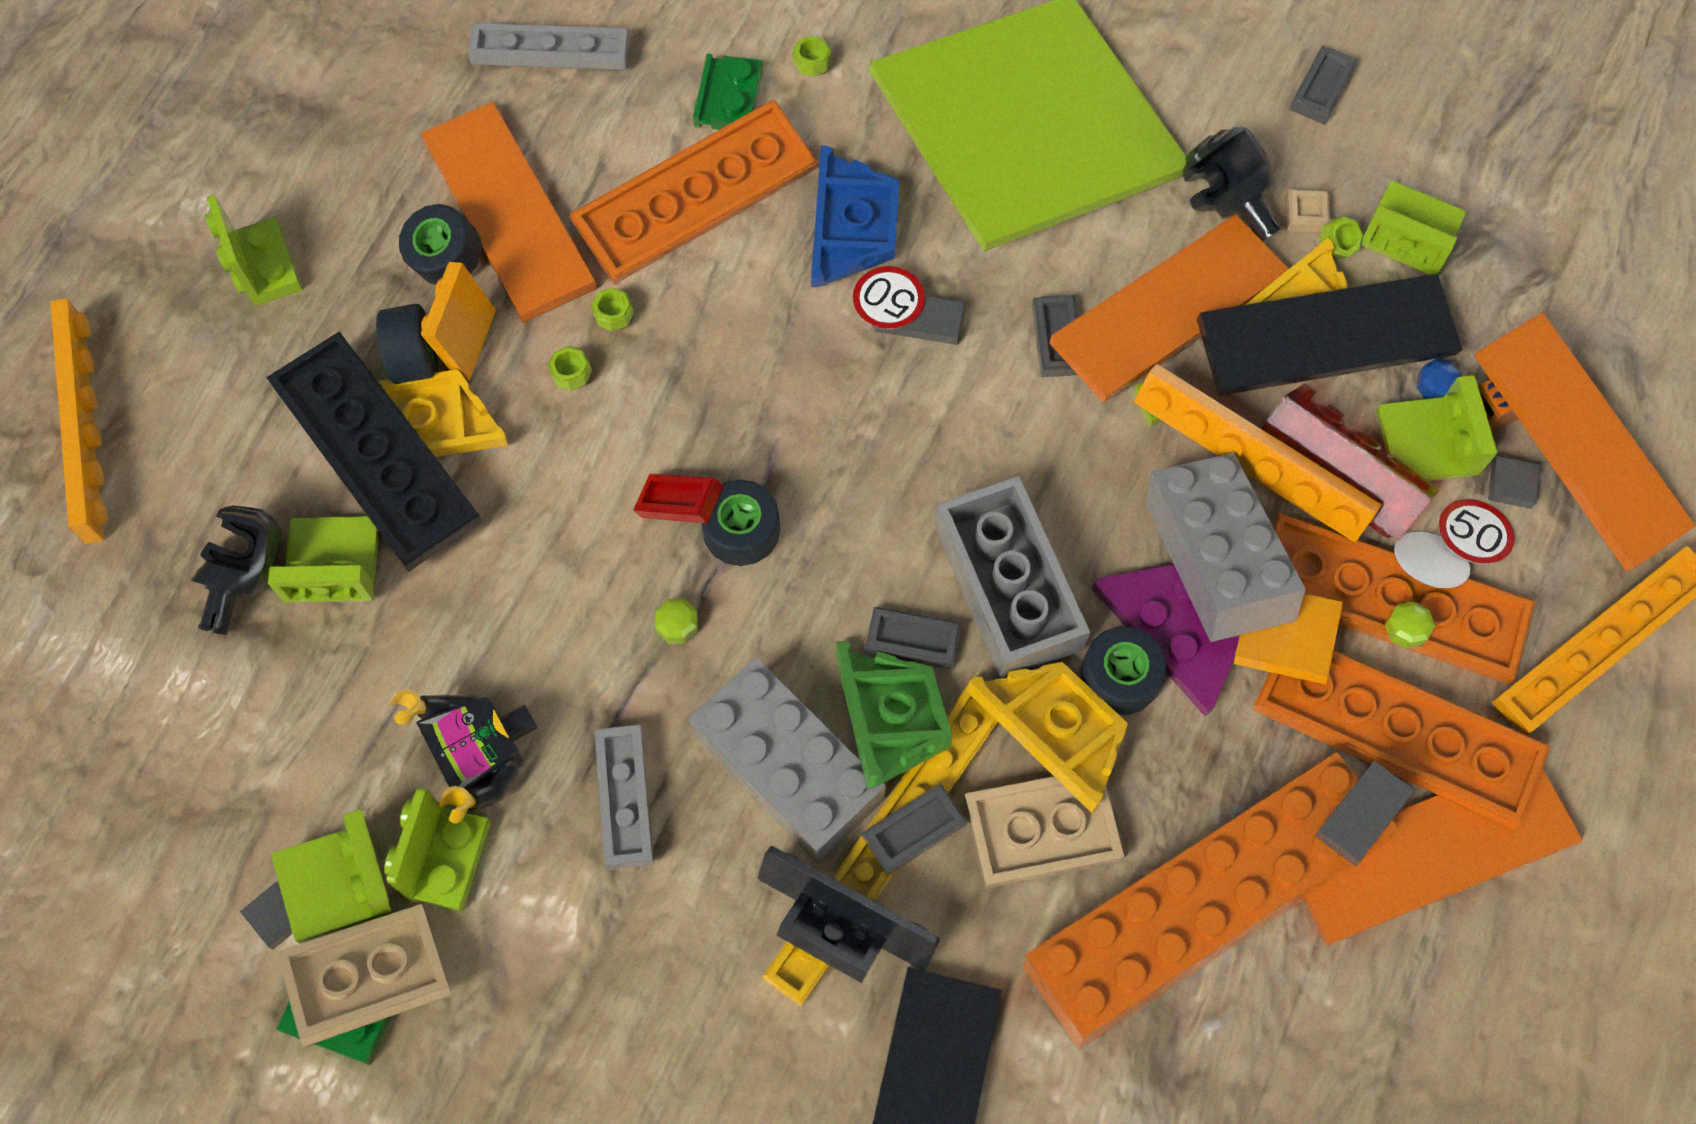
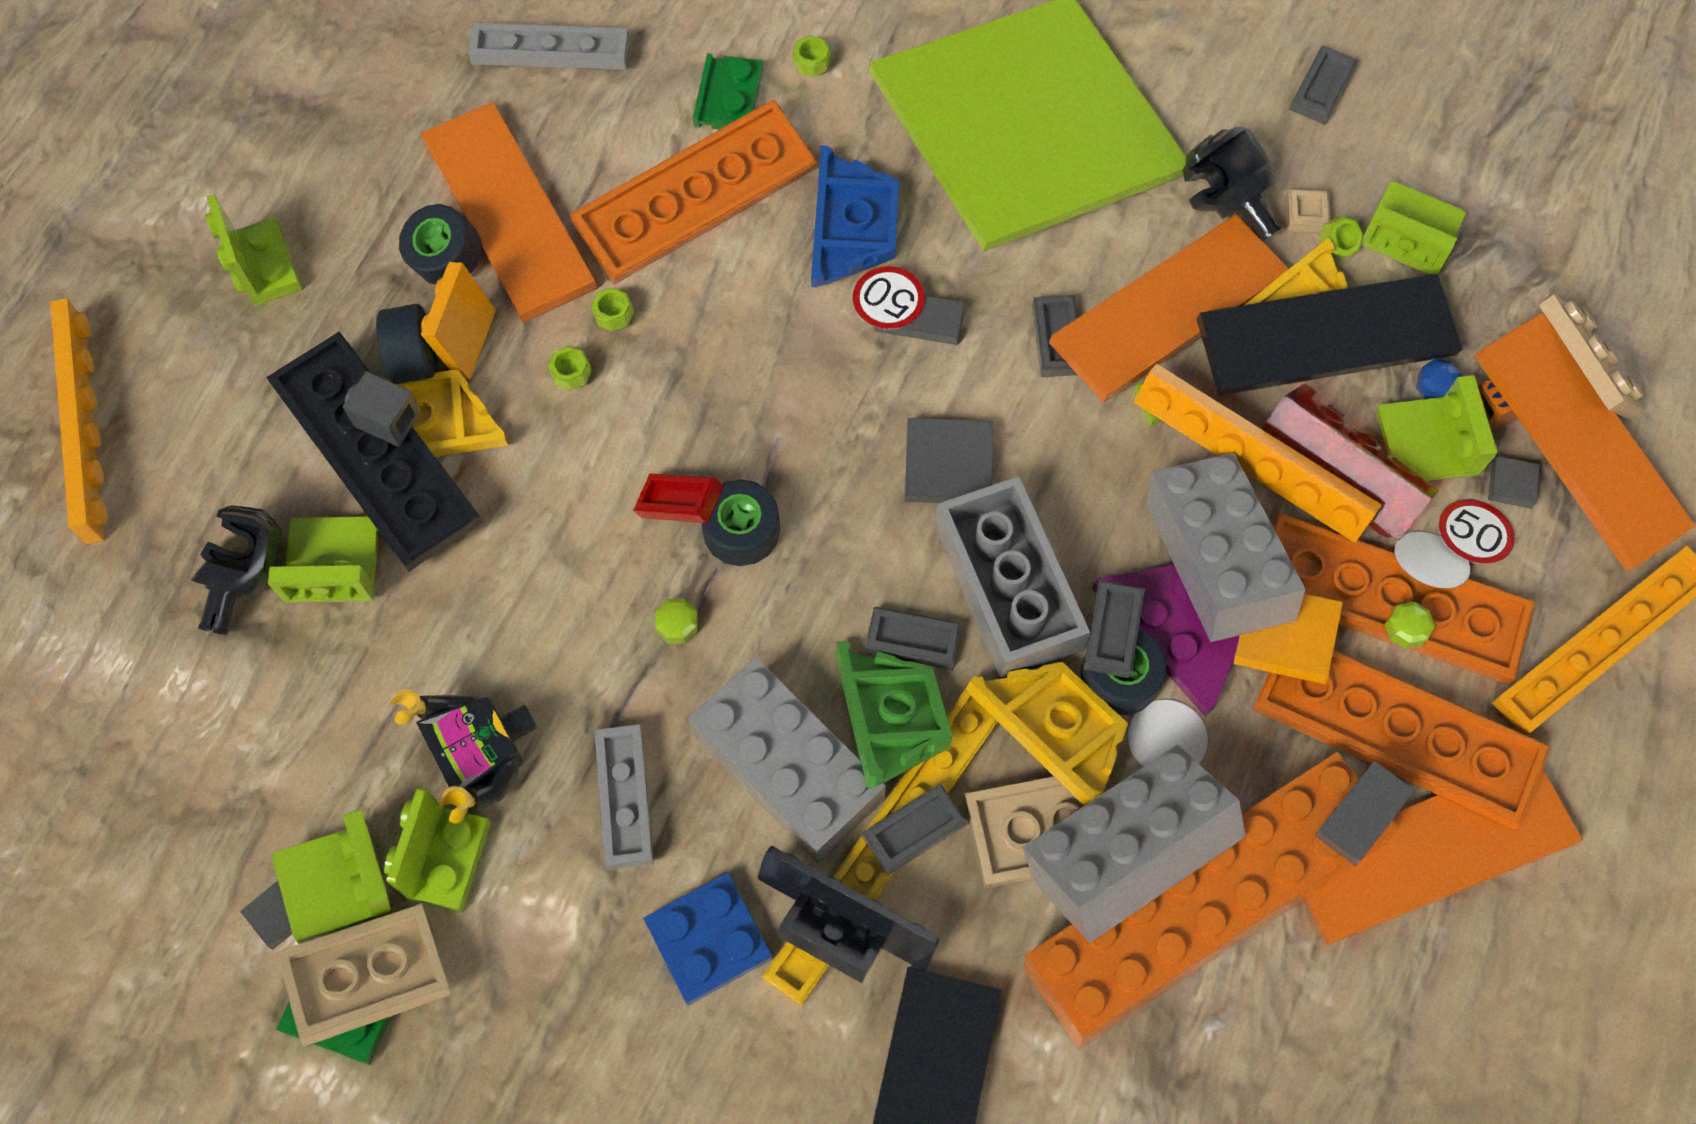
(381, 408): none -> dark grey brick
(708, 938): none -> blue plate
(947, 458): none -> dark grey tile
(1114, 629): none -> dark grey tile
(1134, 842): none -> light grey brick
(1163, 727): none -> white sticker
(1594, 357): none -> tan plate

